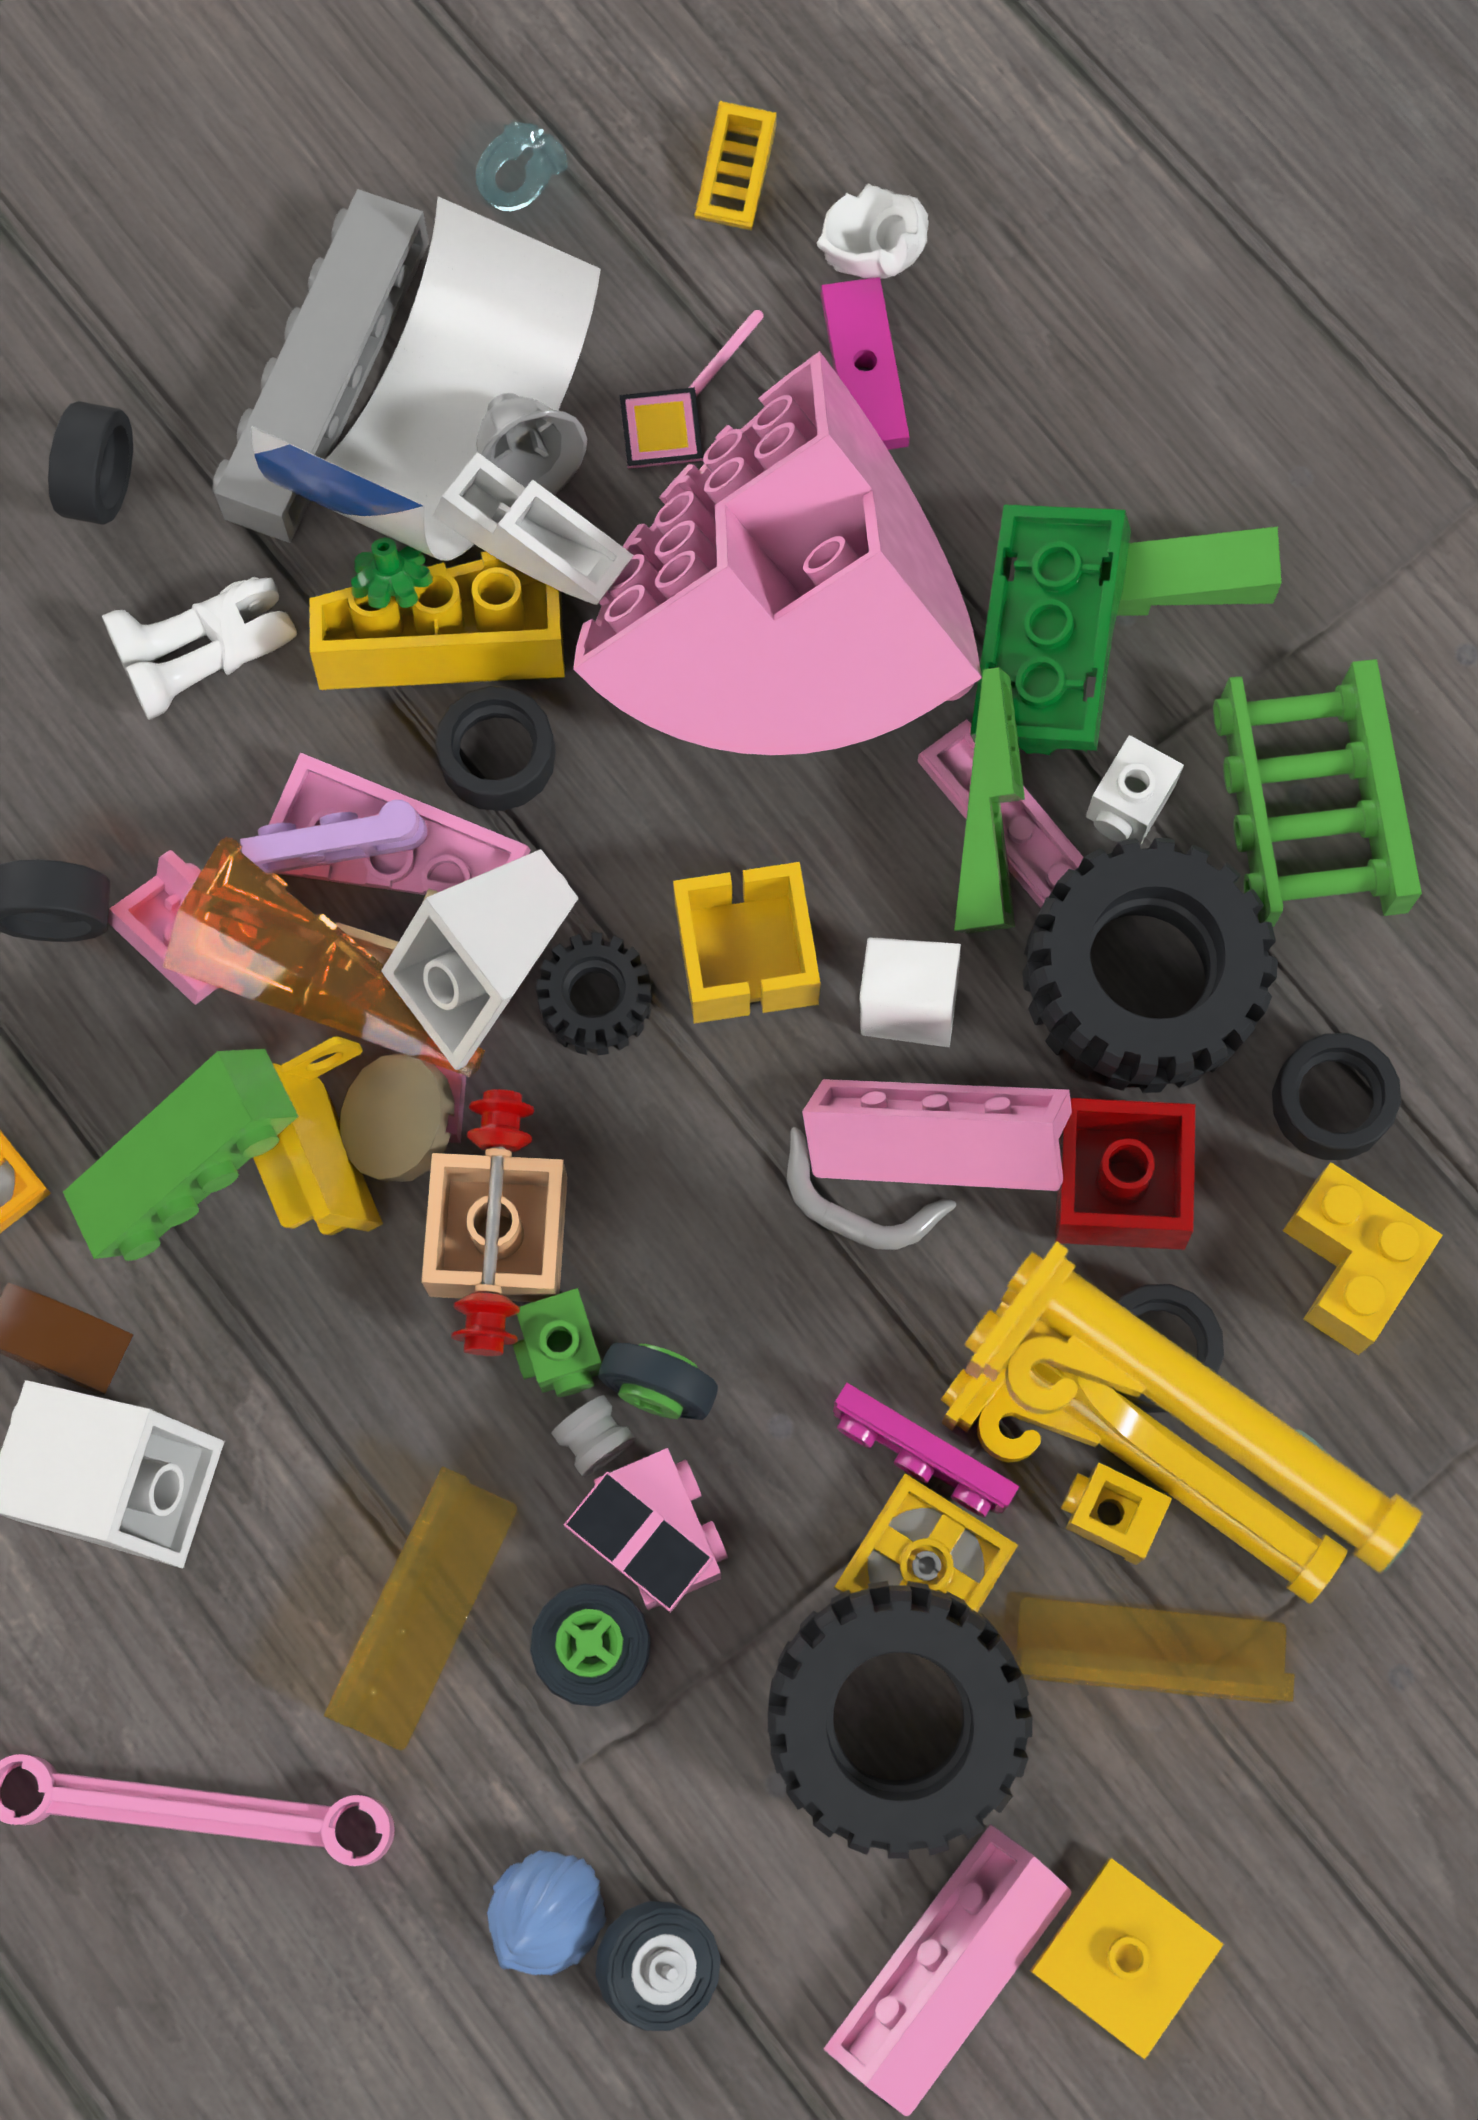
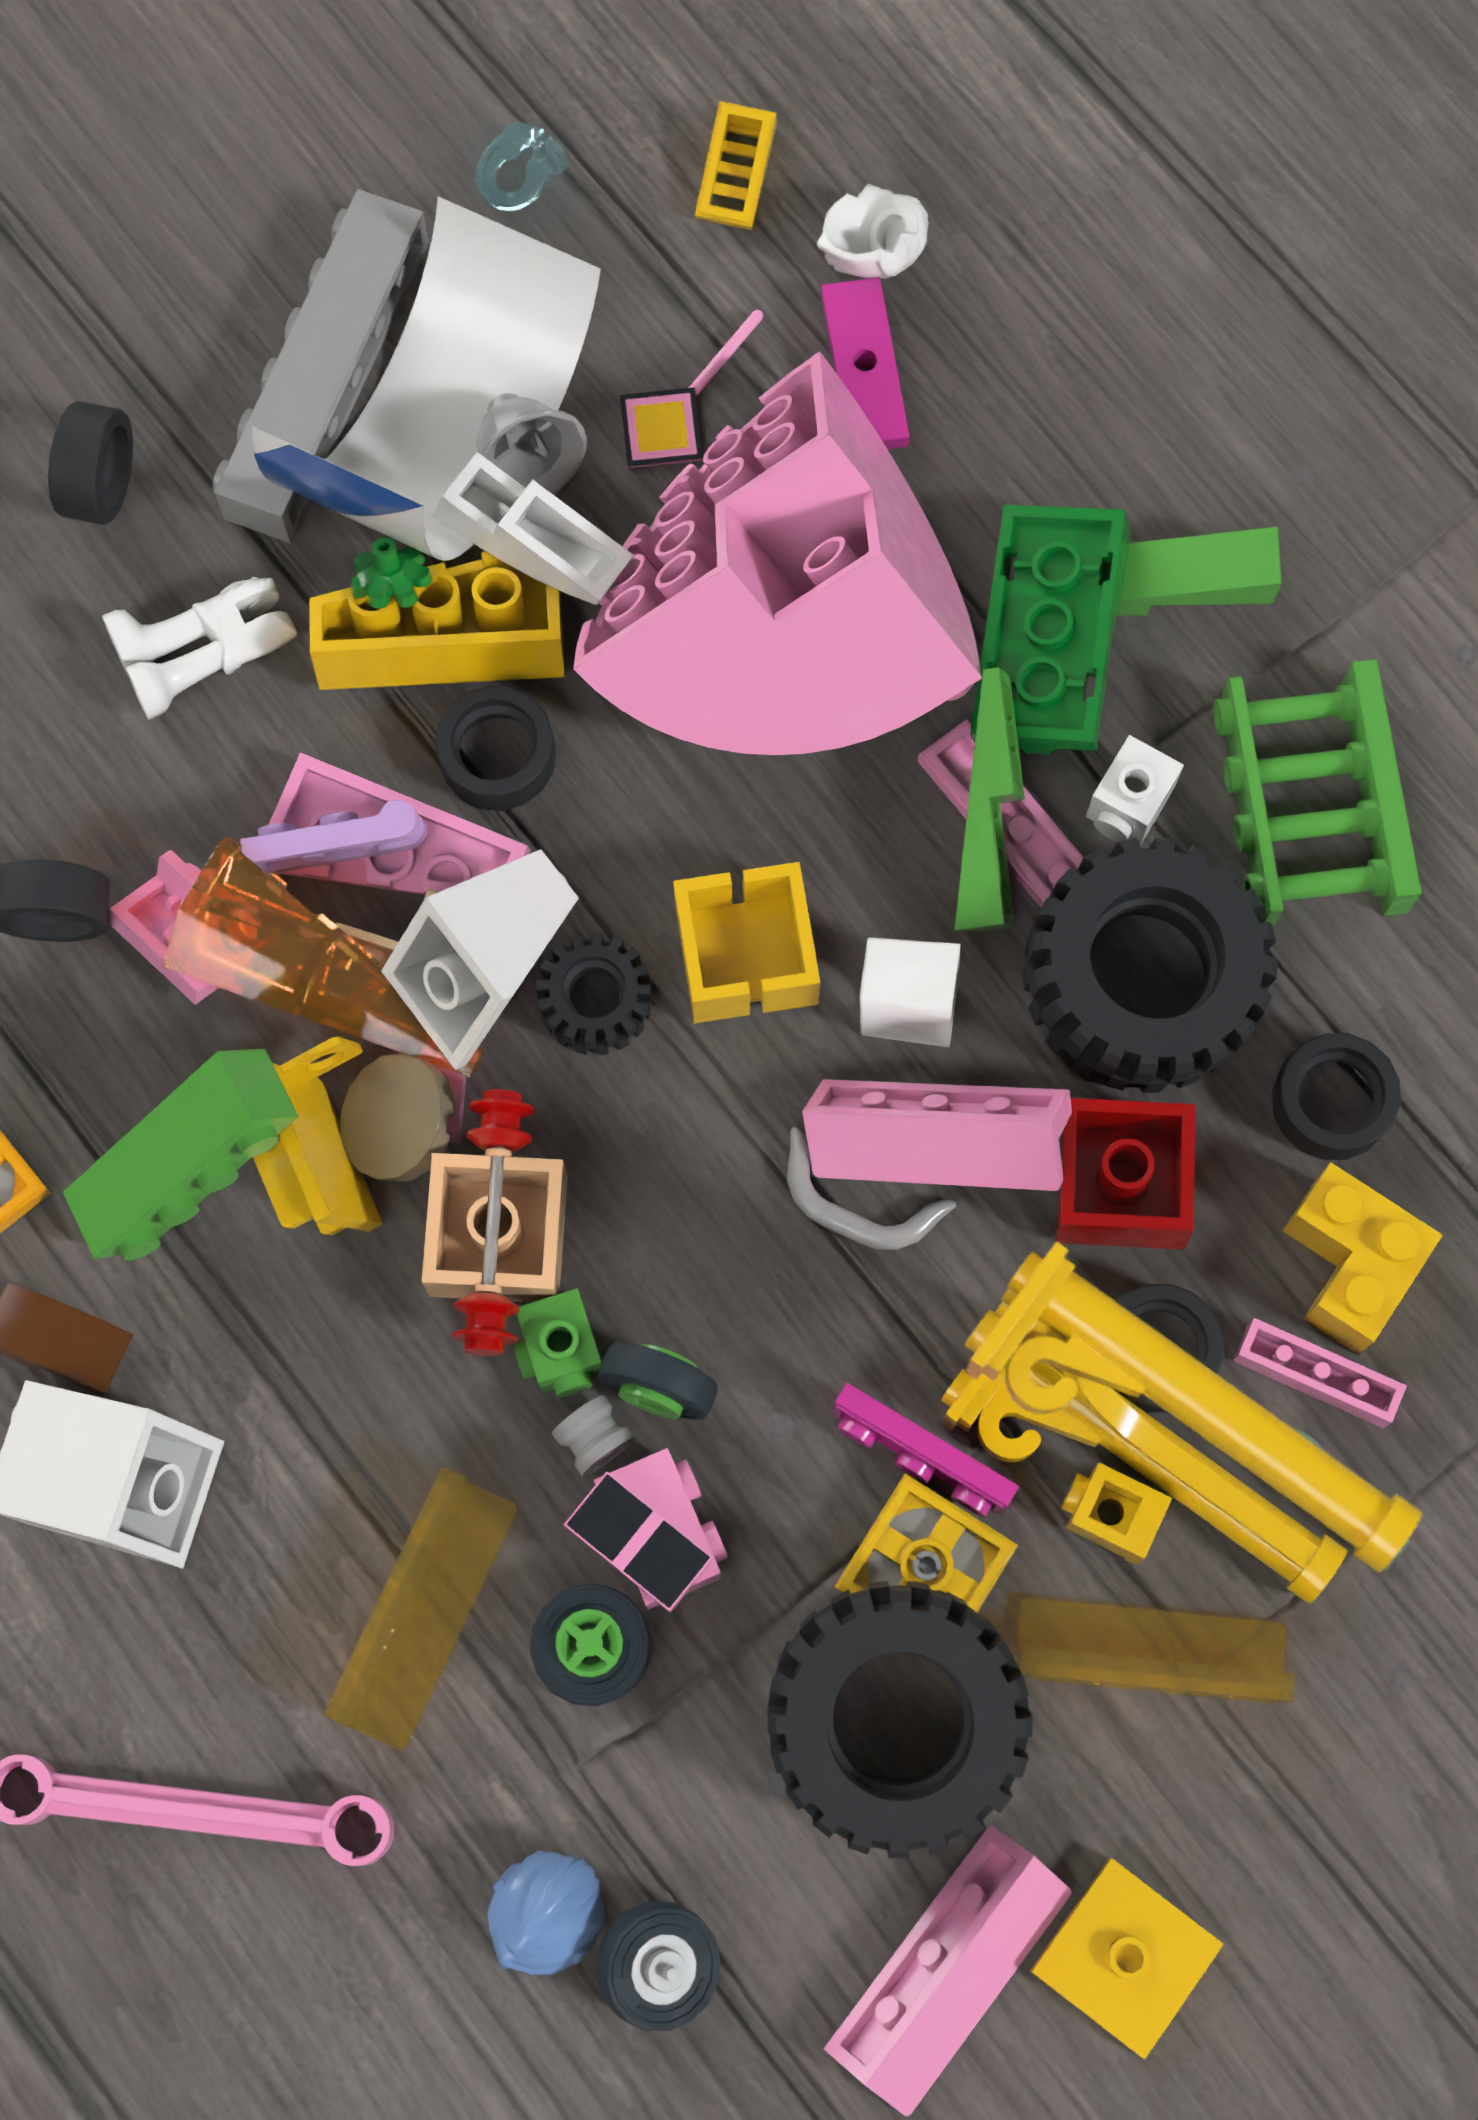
(1319, 1373): none -> bright pink piece

